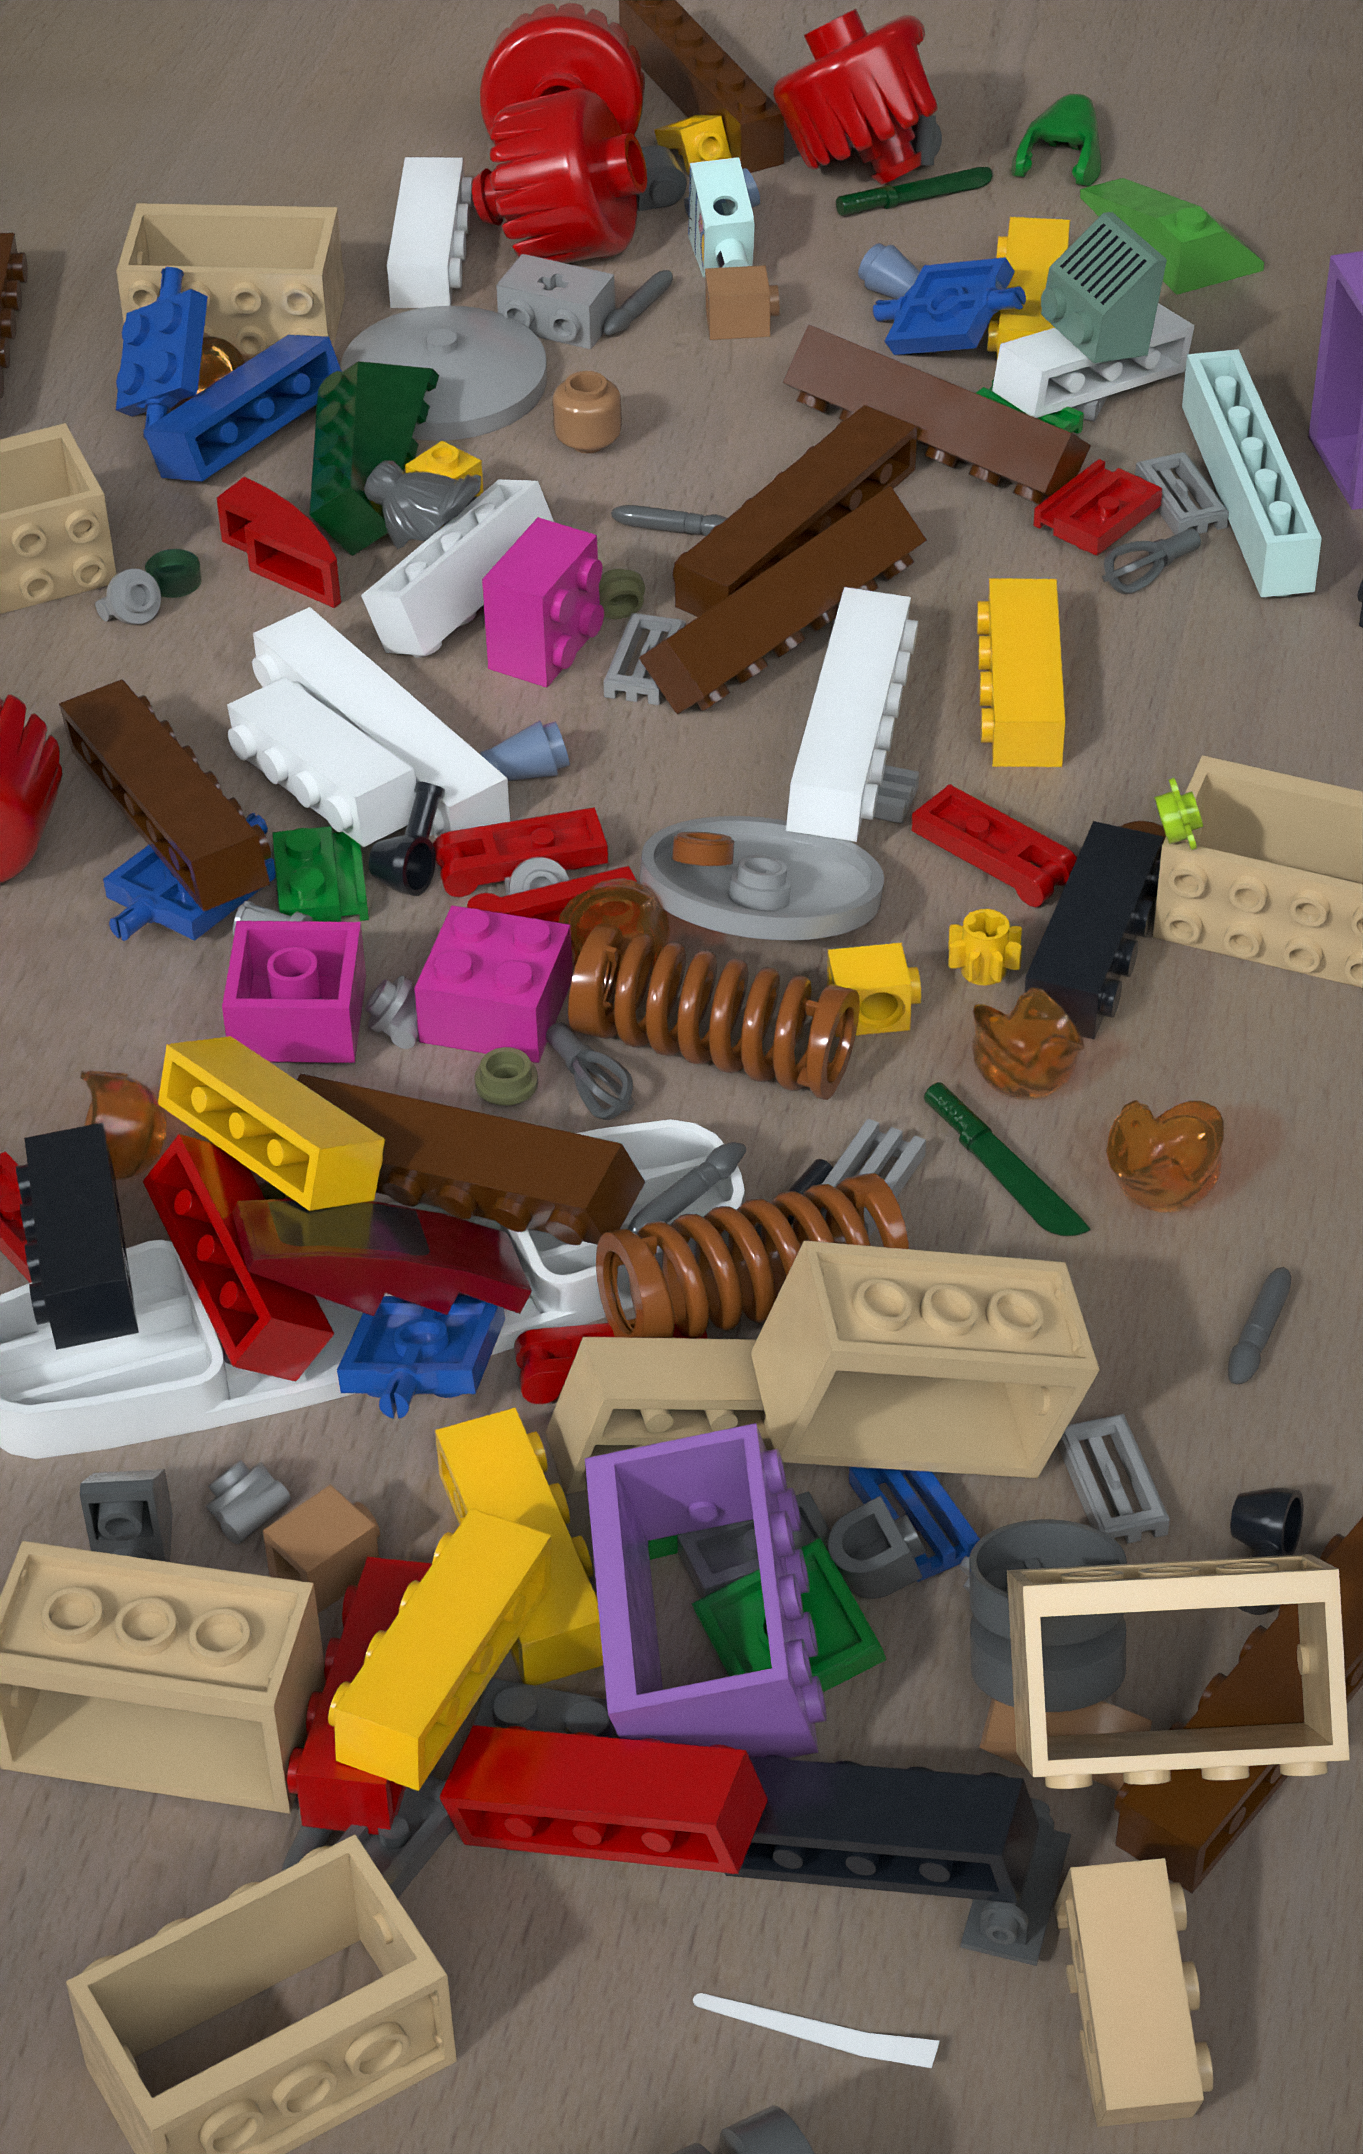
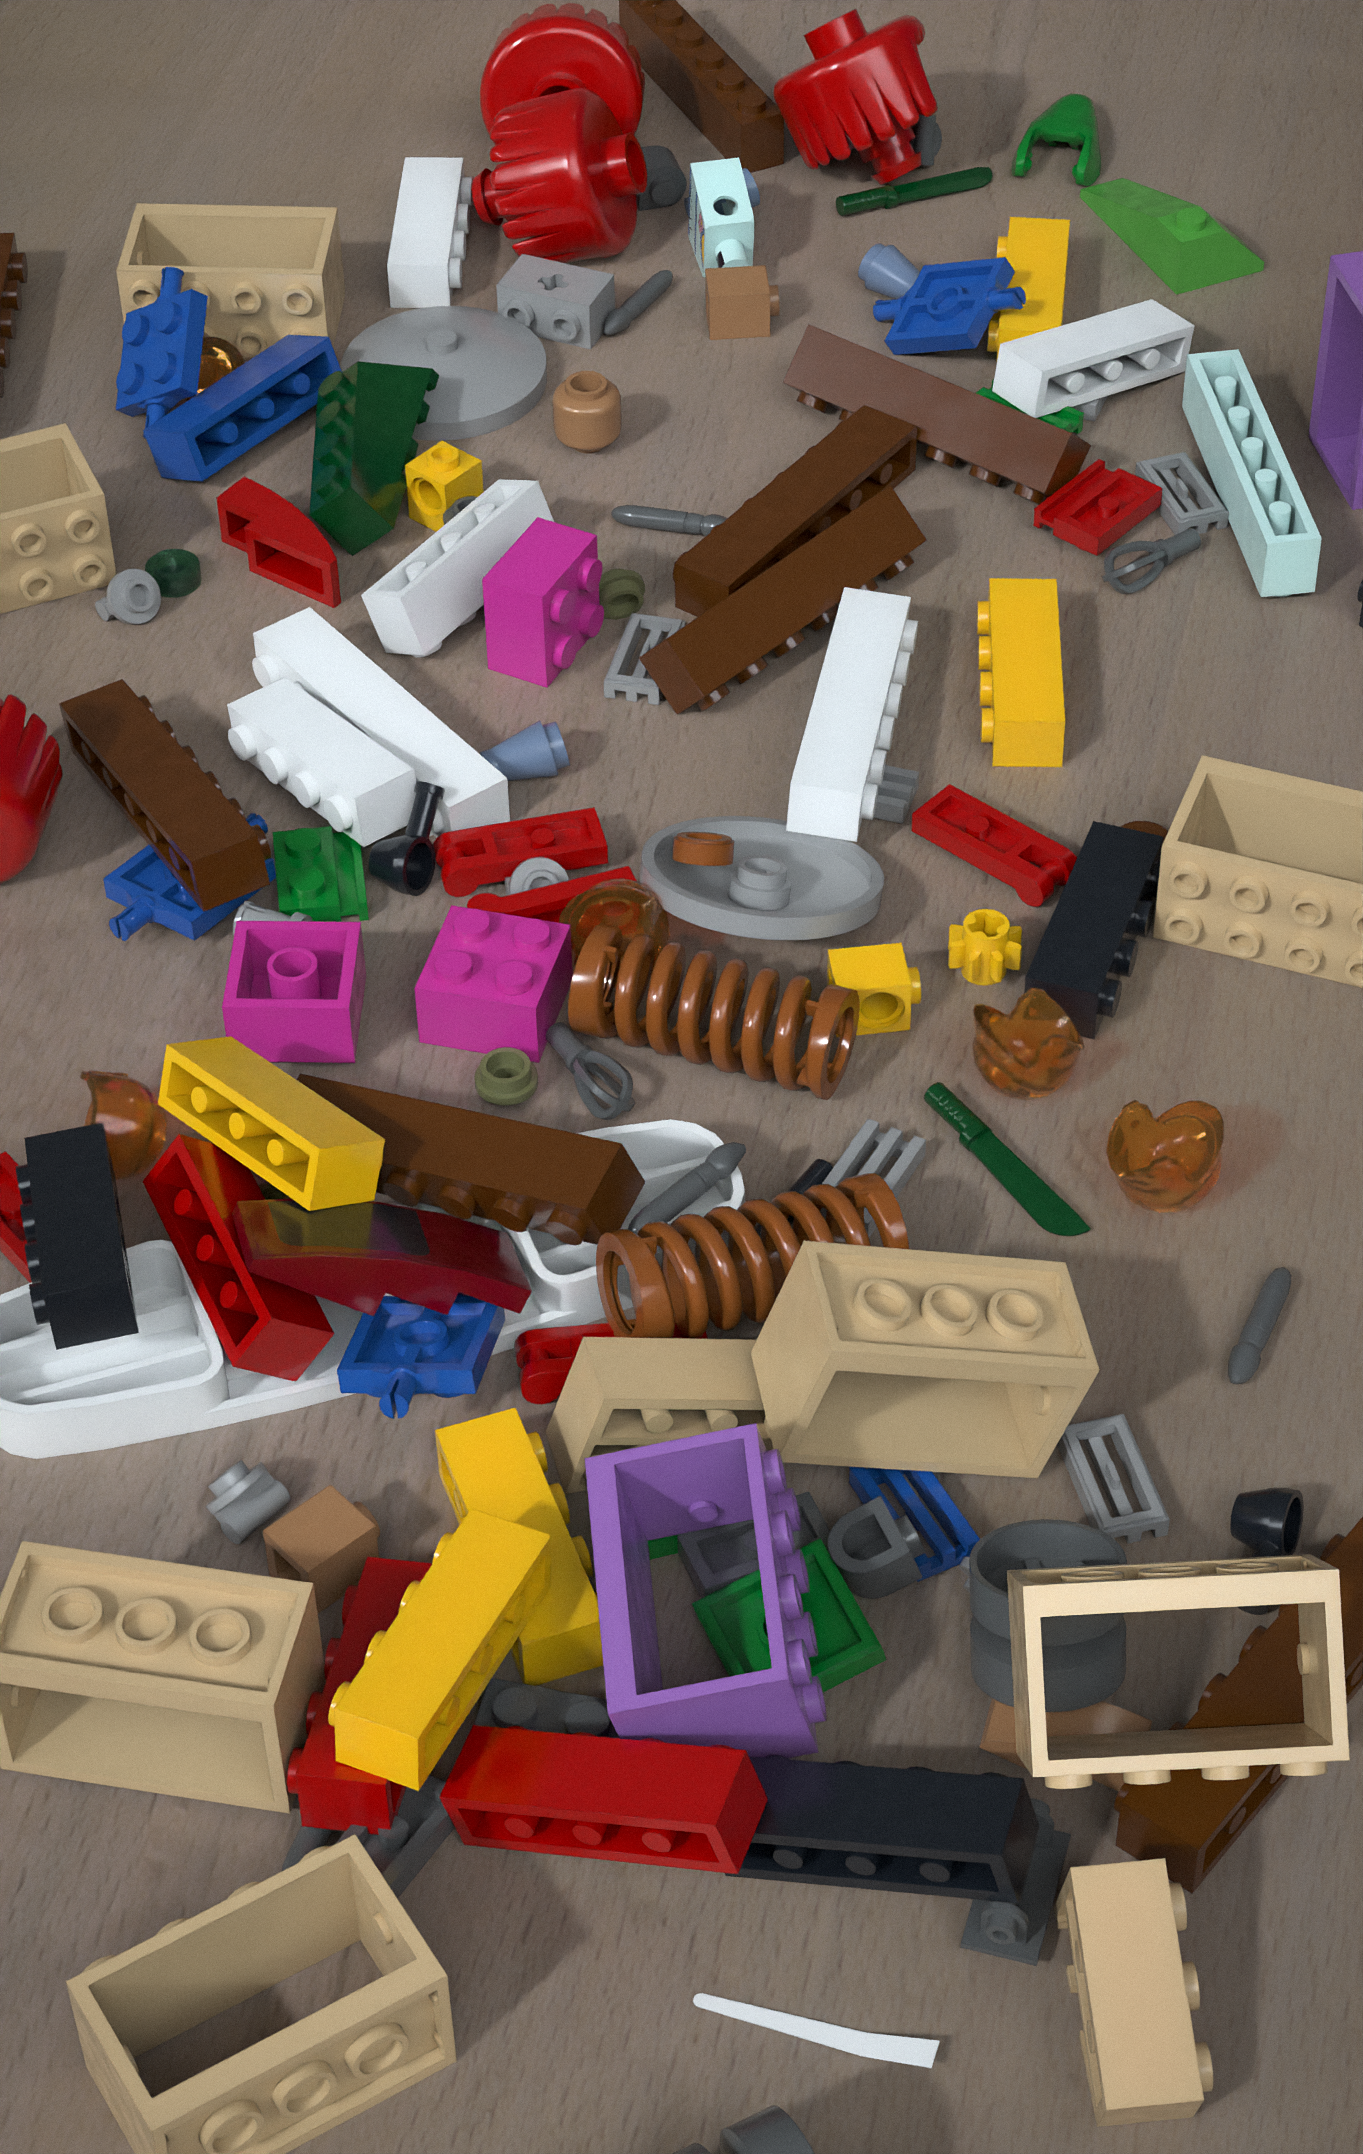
(128, 1513): dark grey slope -> none
(394, 1011): light grey plate -> none
(417, 501): dark grey hair -> none
(696, 139): yellow bracket -> none
(1106, 291): sand green slope -> none
(1179, 815): lime plate -> none

